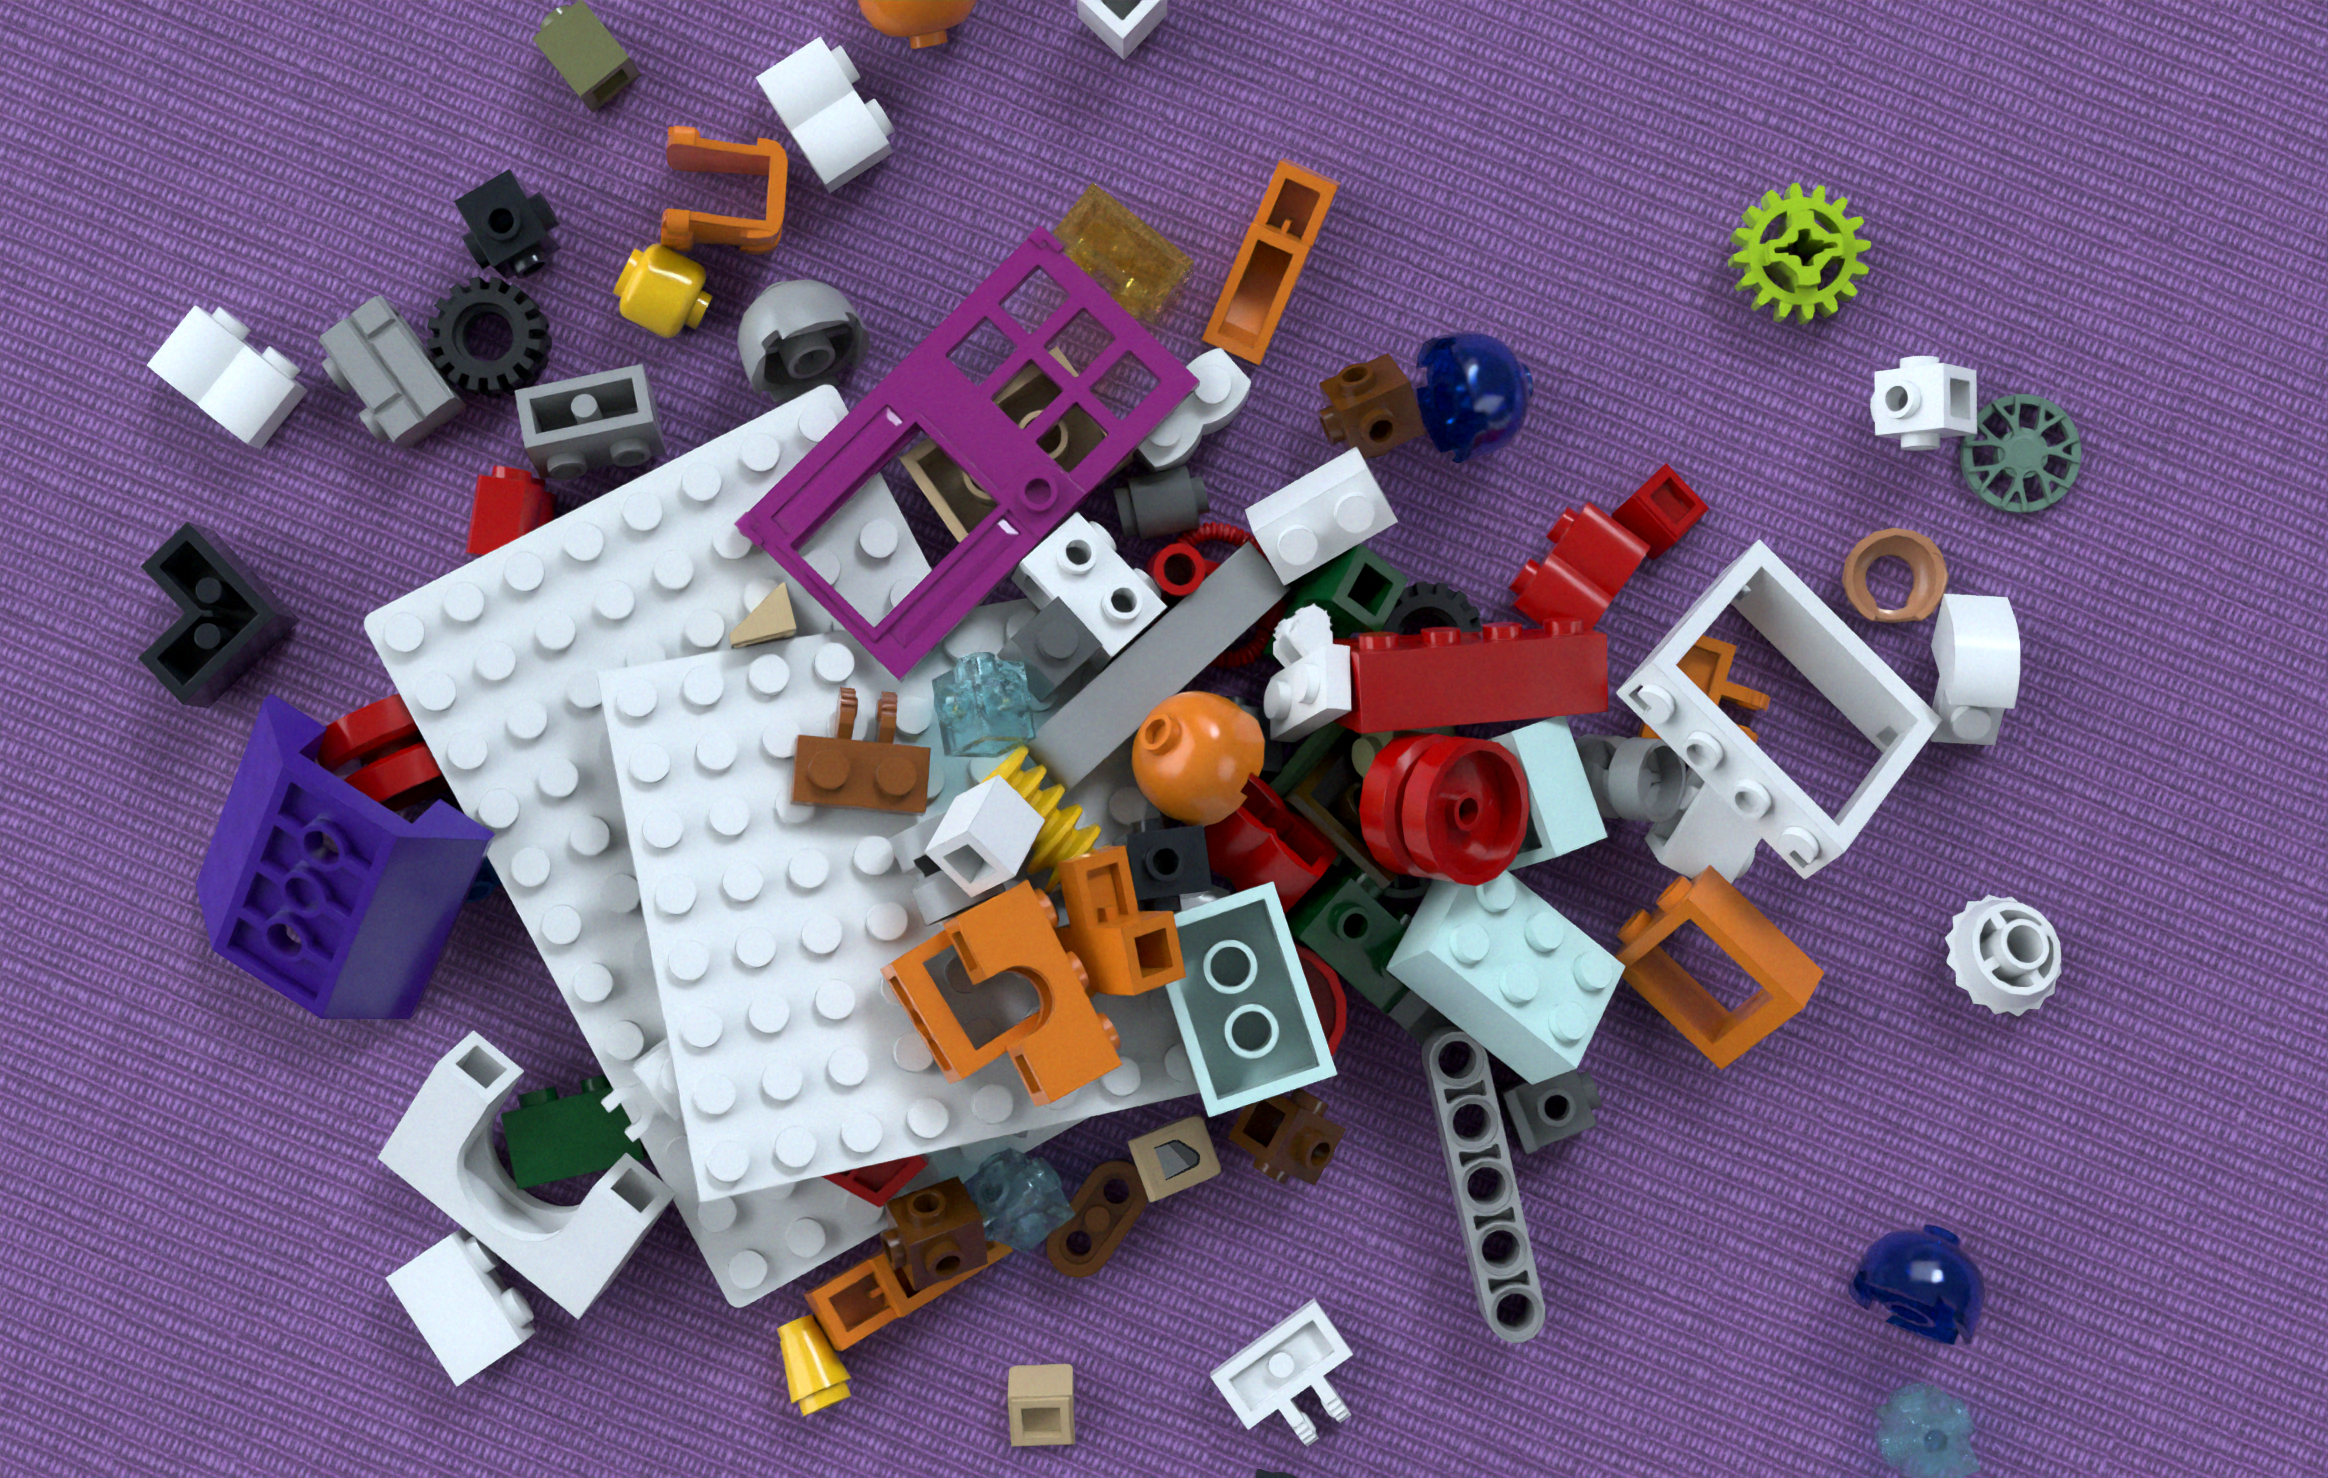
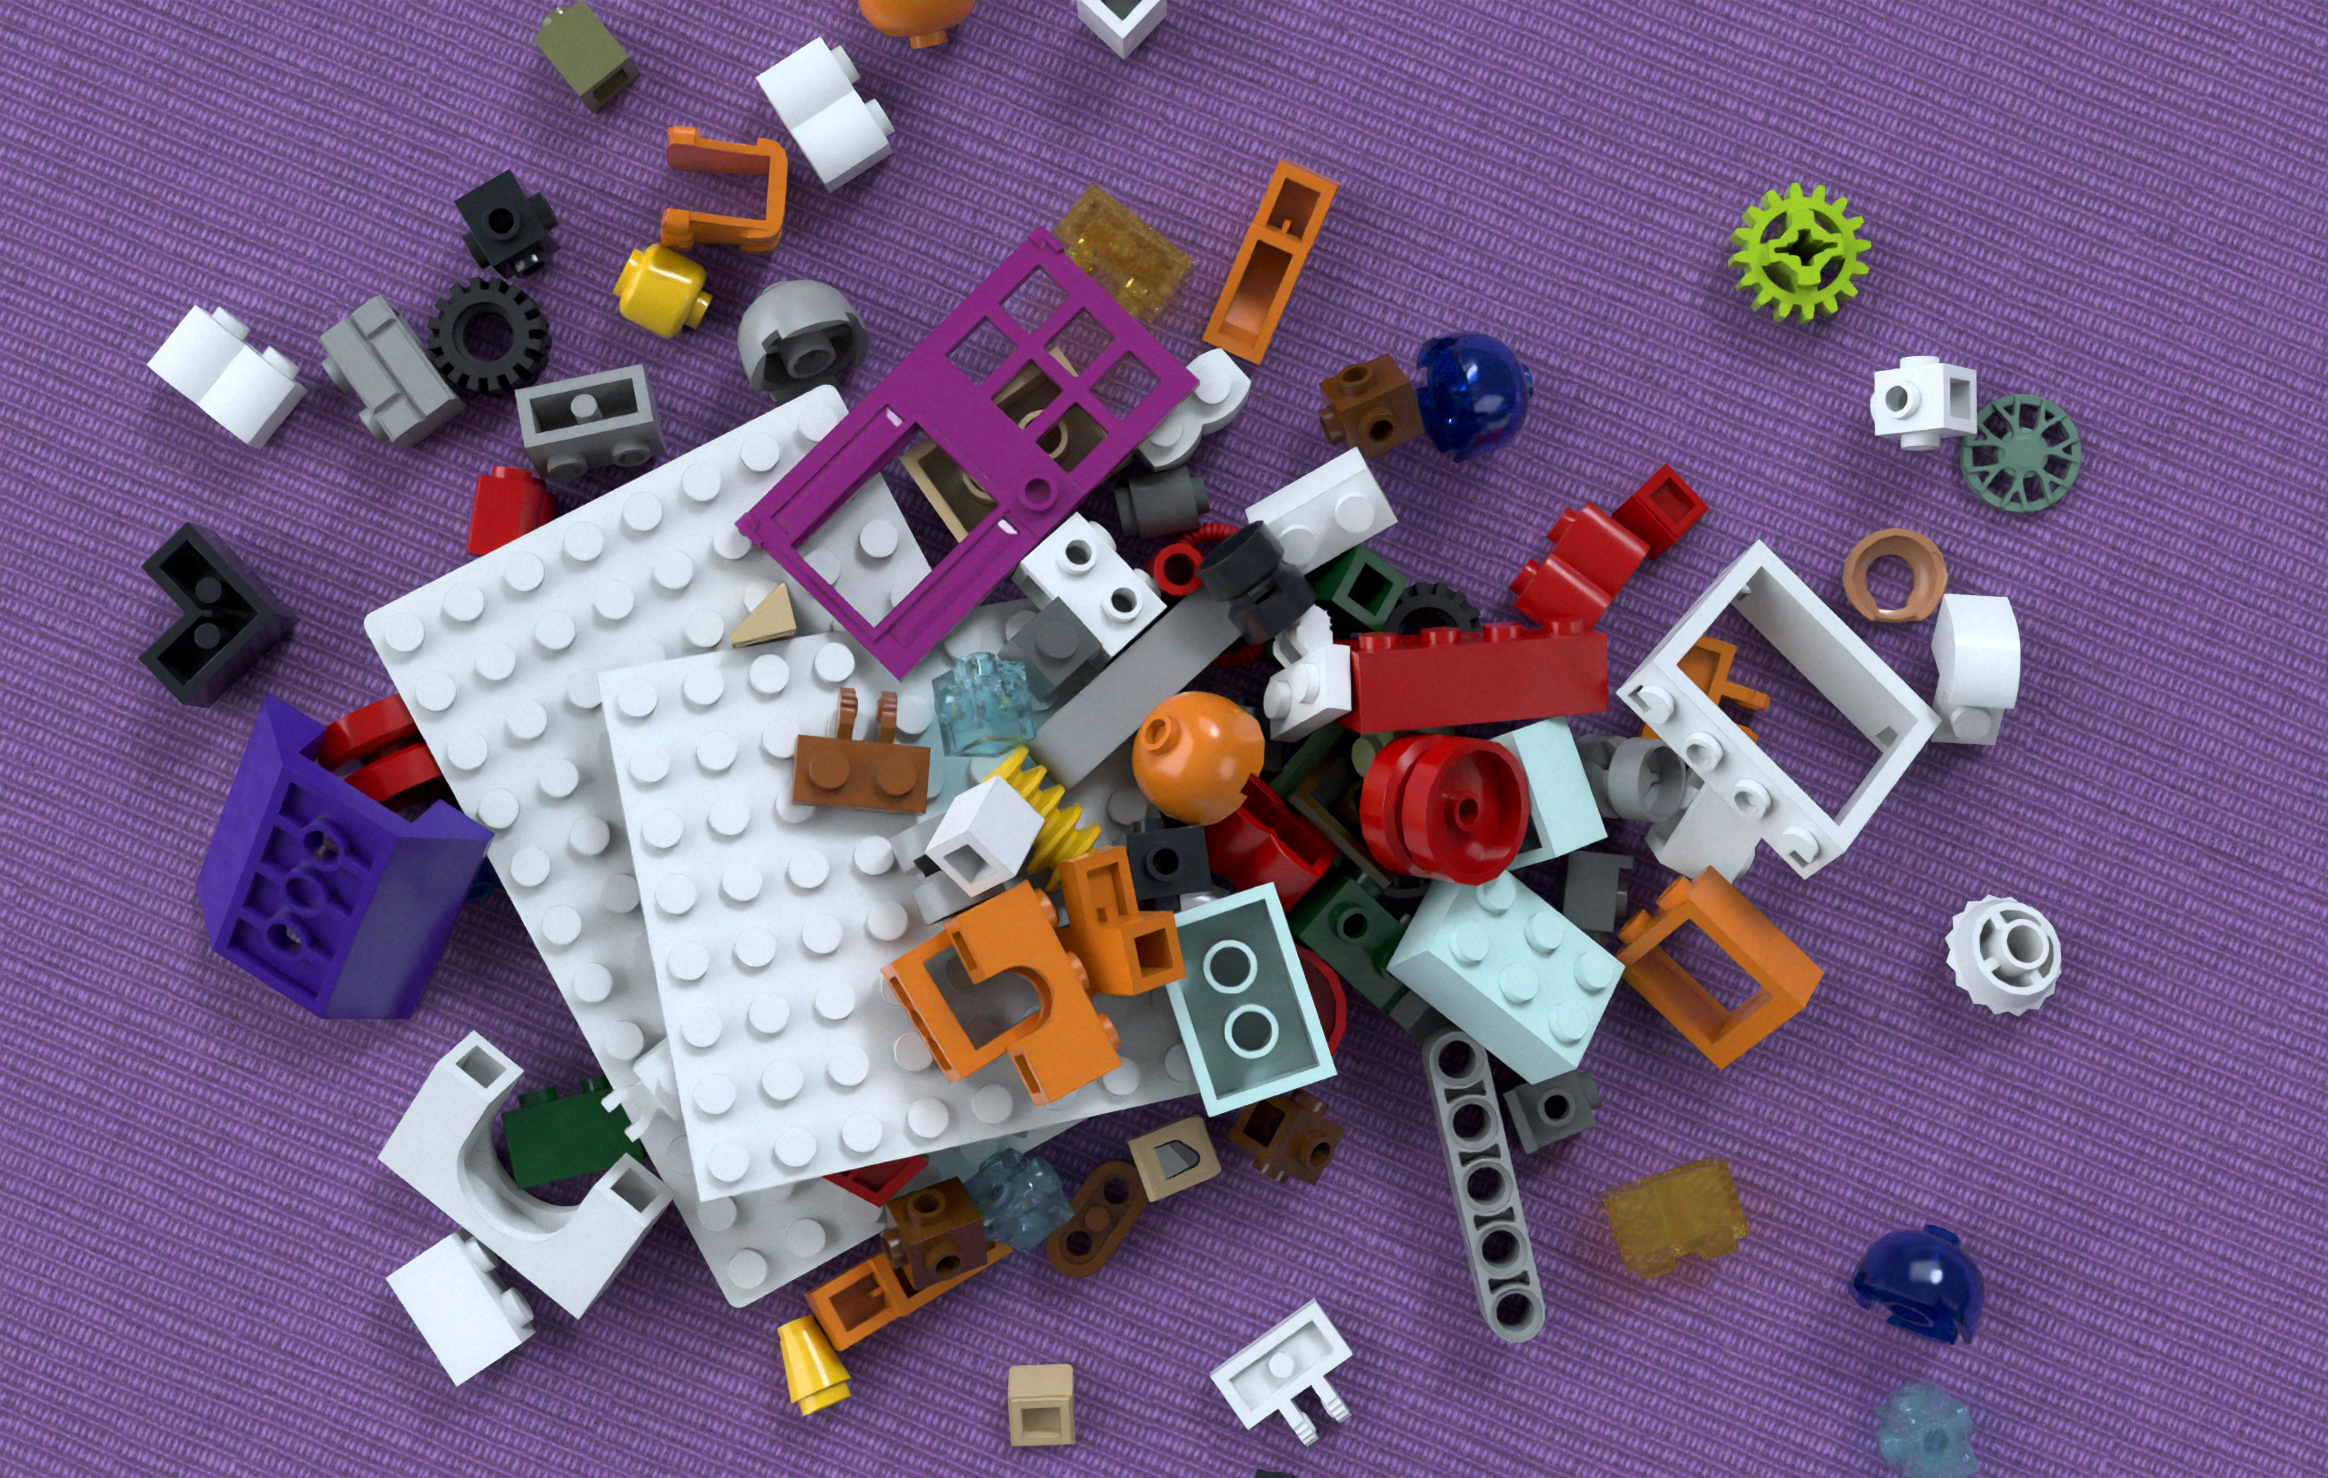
(1242, 565): none -> black wheel
(1591, 892): none -> dark grey brick
(1674, 1215): none -> clear yellow brick

